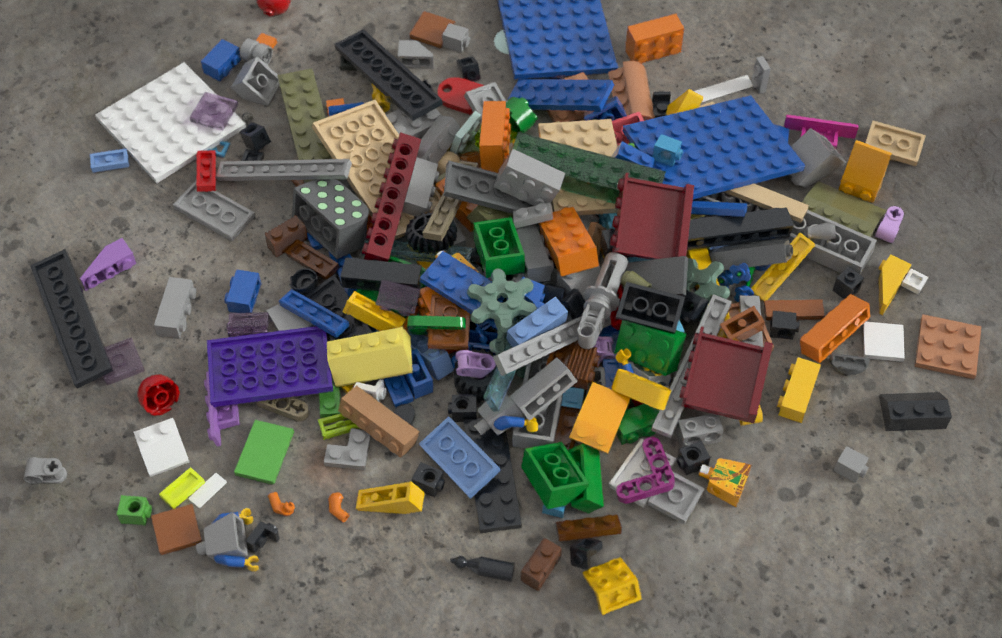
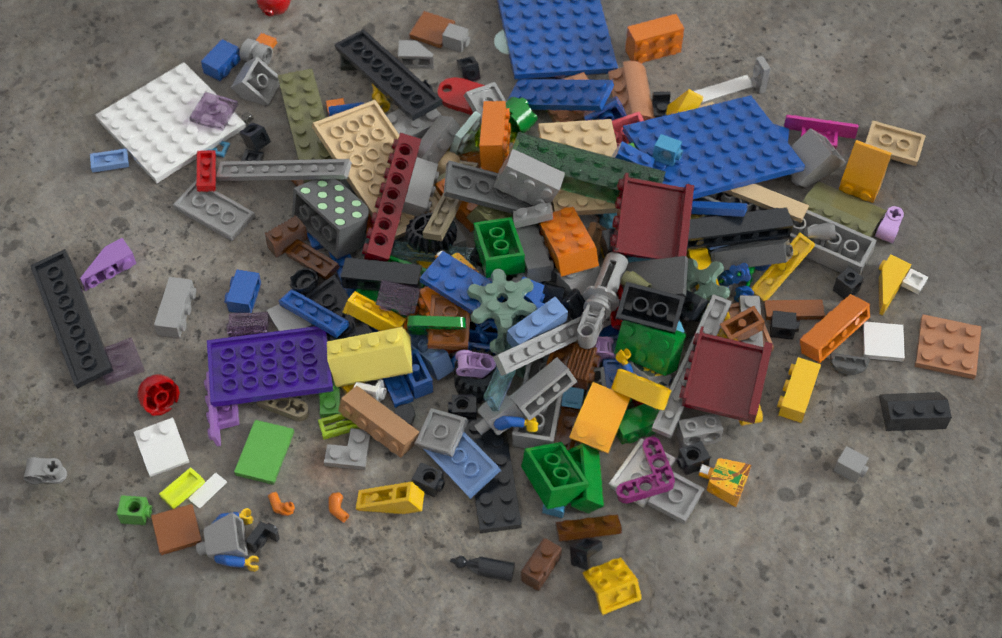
(441, 432): none -> light grey tile

